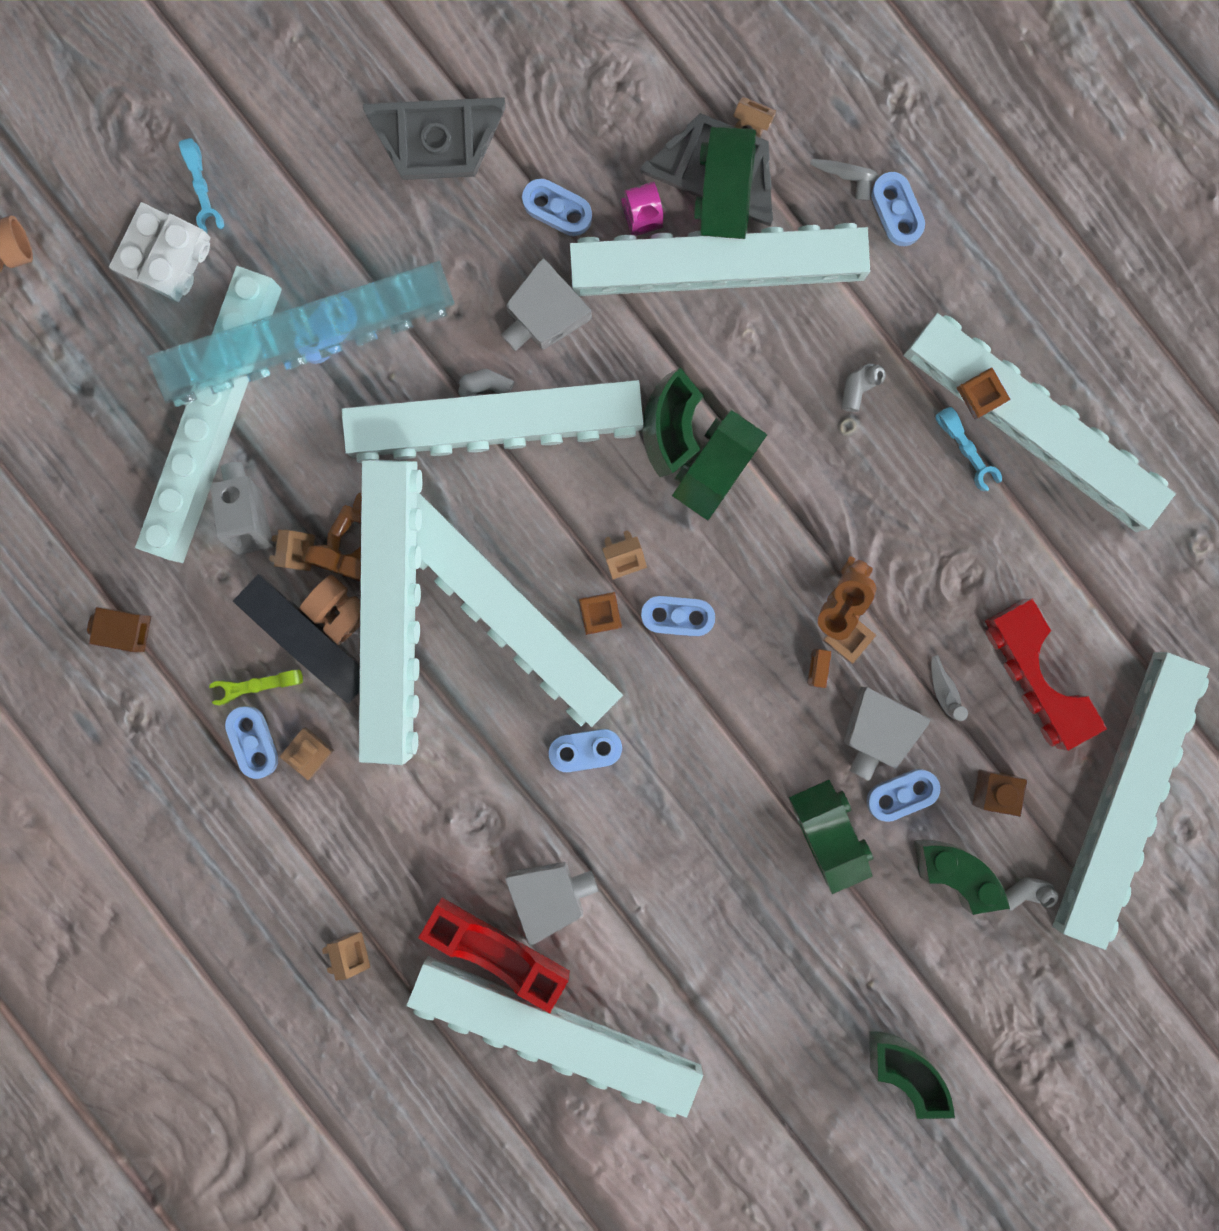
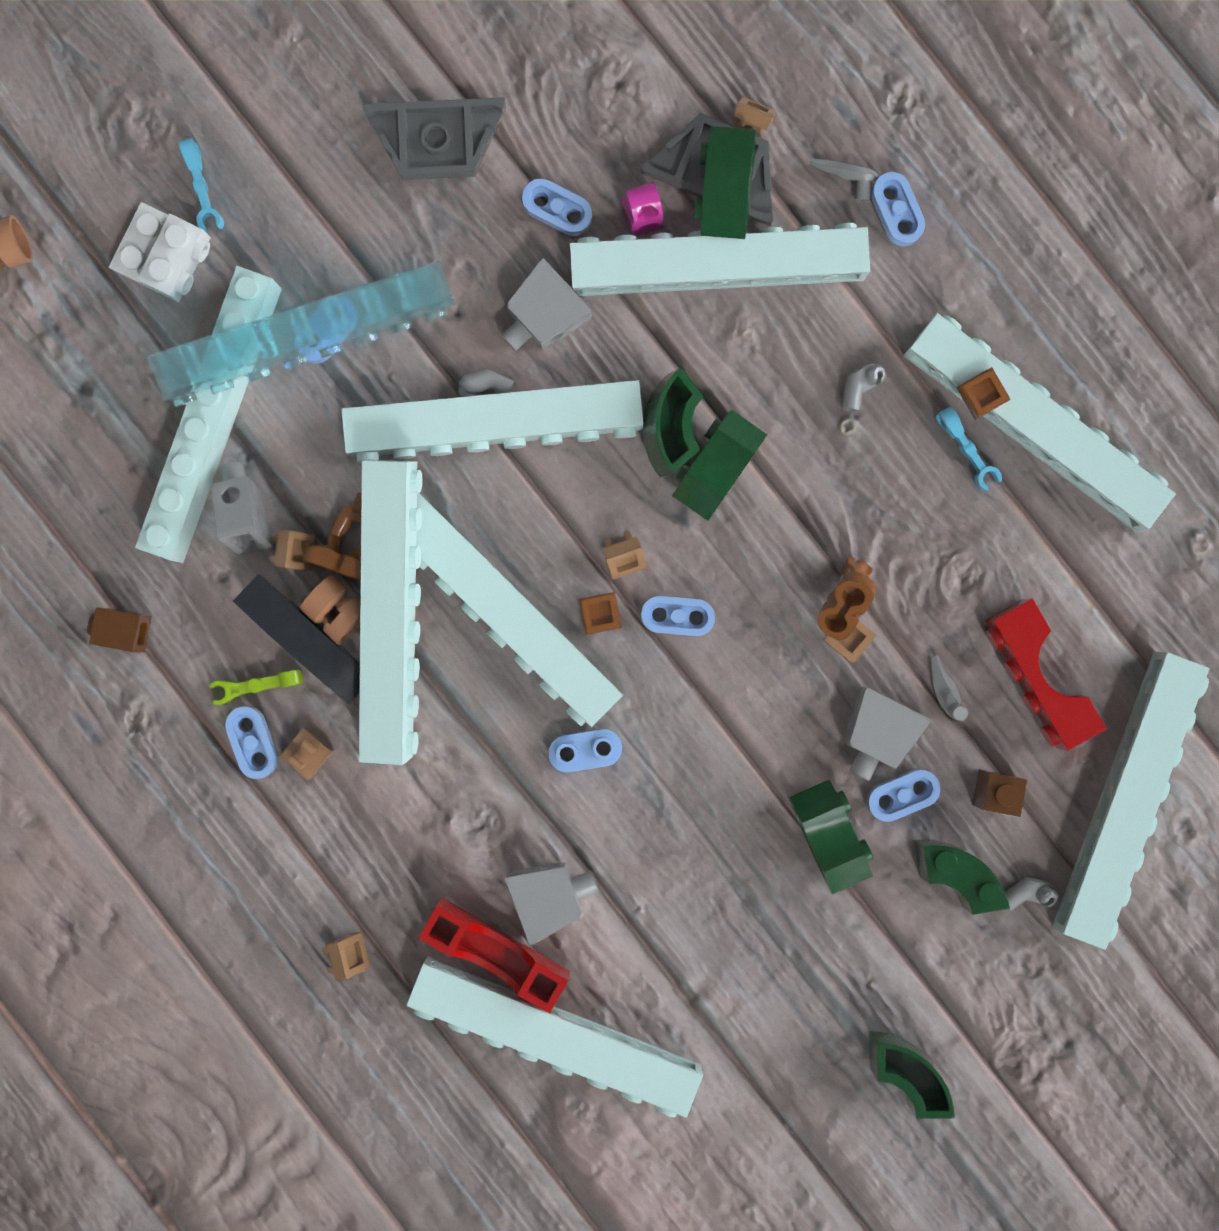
(819, 668): dark orange tile -> none

